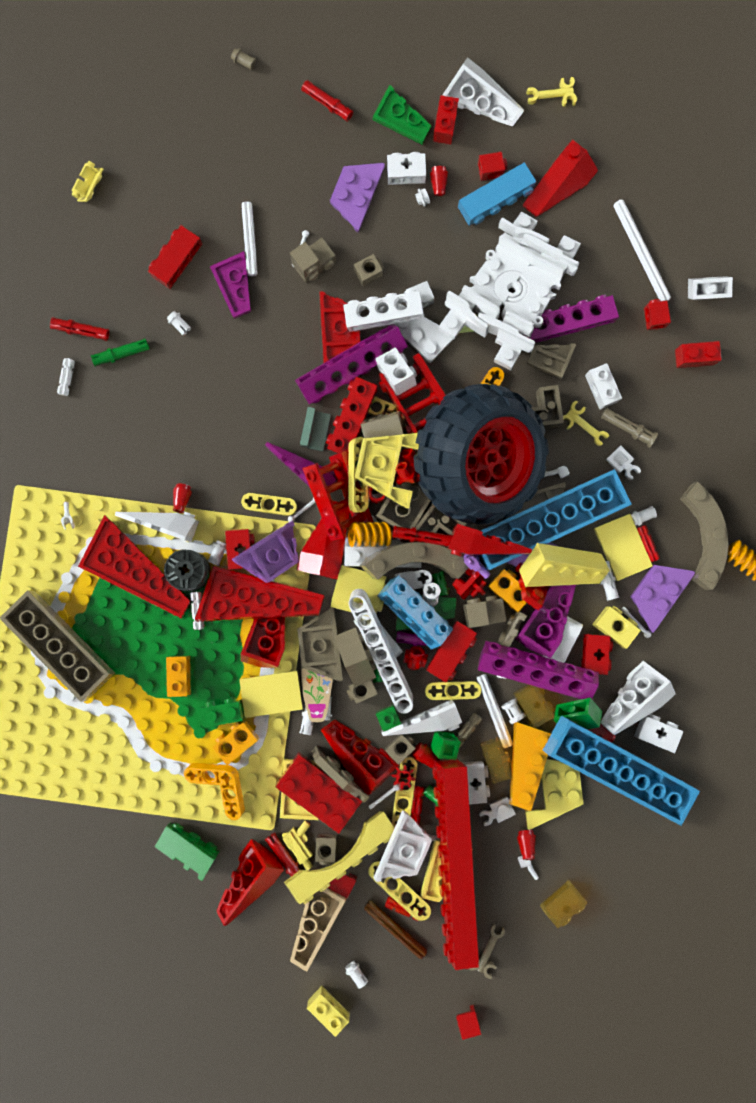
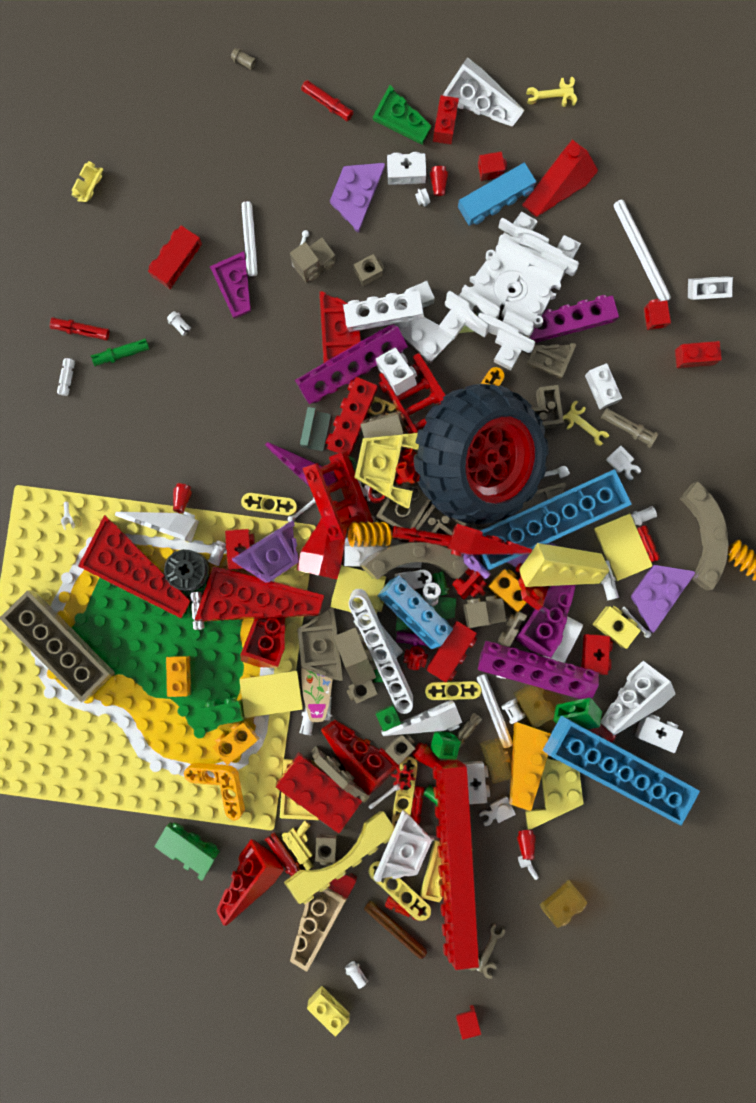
(352, 490): light yellow beam -> none

